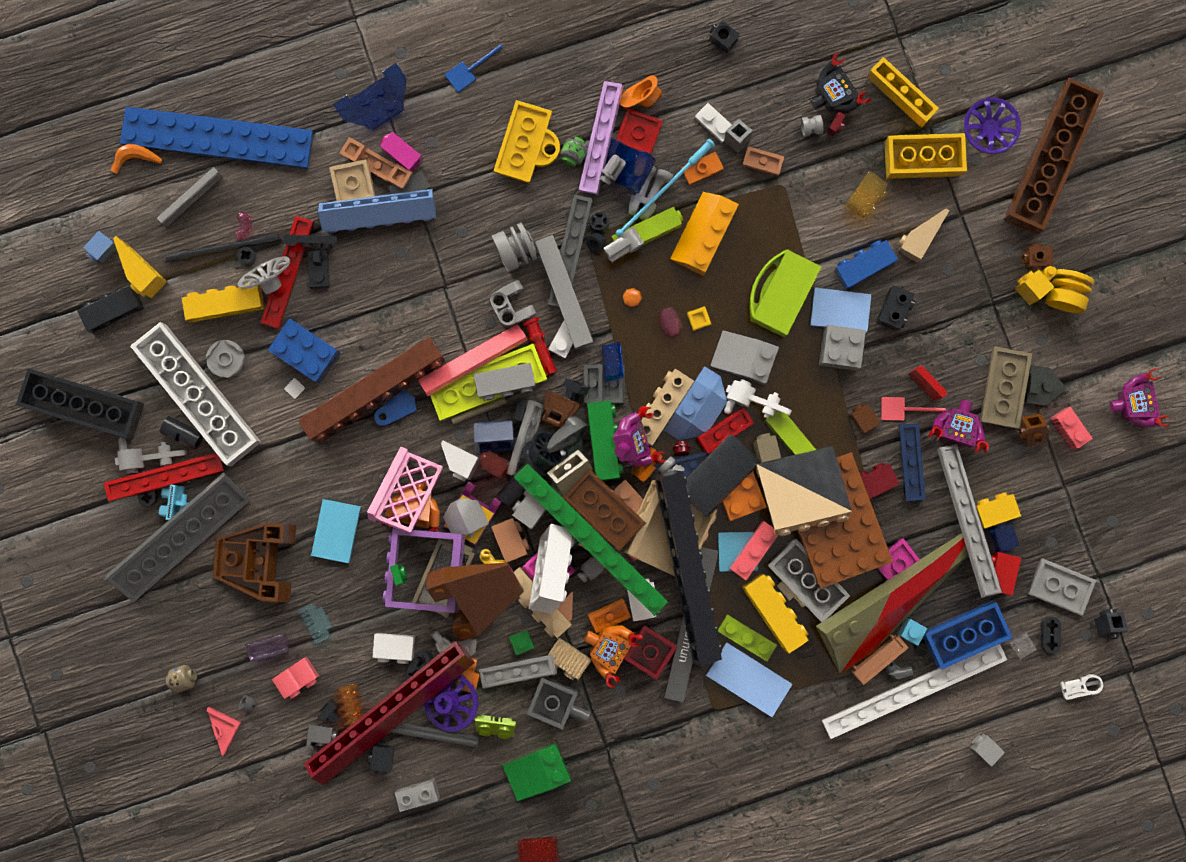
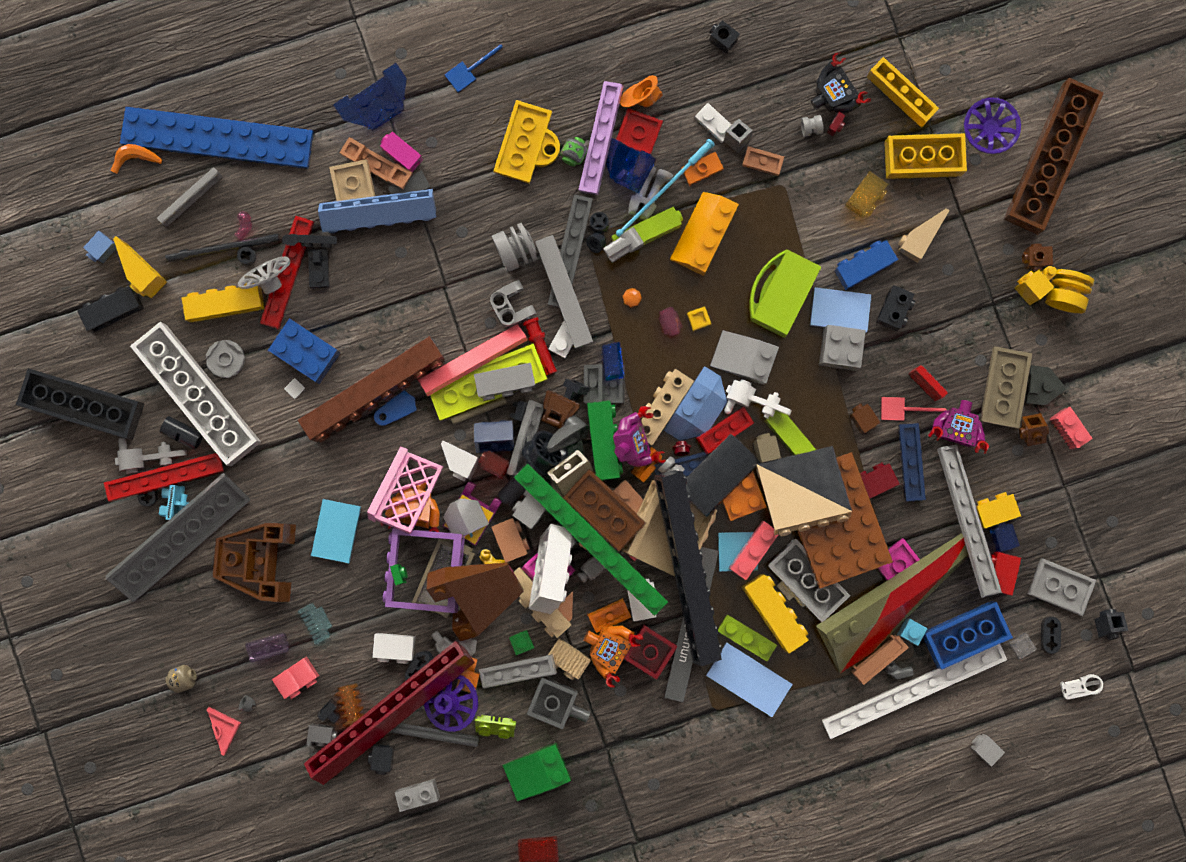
(612, 169): light grey arm -> none
(1139, 402): magenta torso -> none

